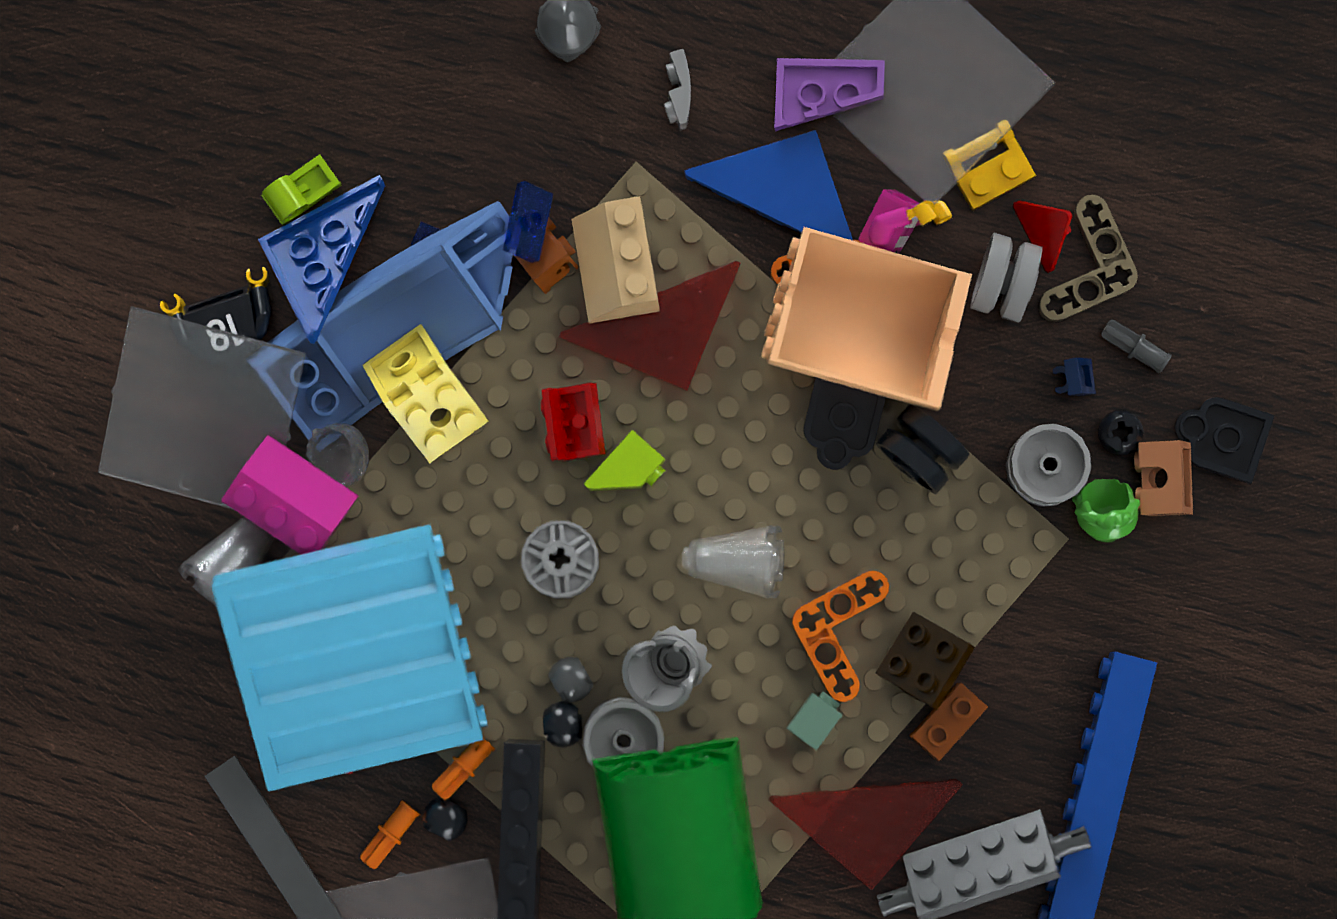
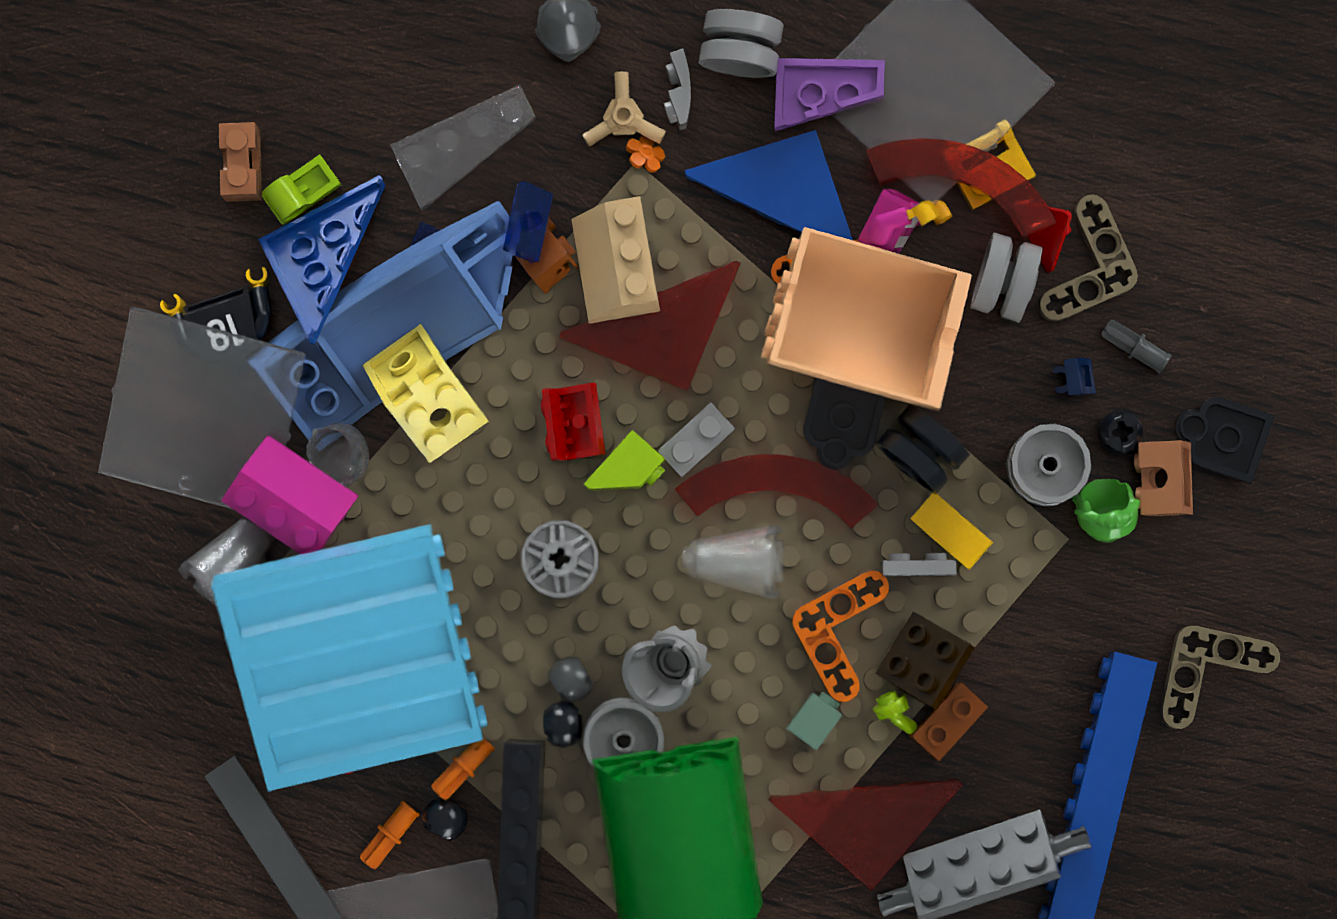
(236, 178): none -> nougat brick
(455, 146): none -> clear wing
(623, 116): none -> tan piece
(645, 154): none -> orange plant
(696, 440): none -> light grey plate
(741, 43): none -> light grey wheel
(777, 474): none -> clear red tile
(891, 706): none -> lime plate
(902, 566): none -> light grey plate
(951, 530): none -> yellow slope
(967, 166): none -> clear red tile
(1196, 662): none -> dark tan beam

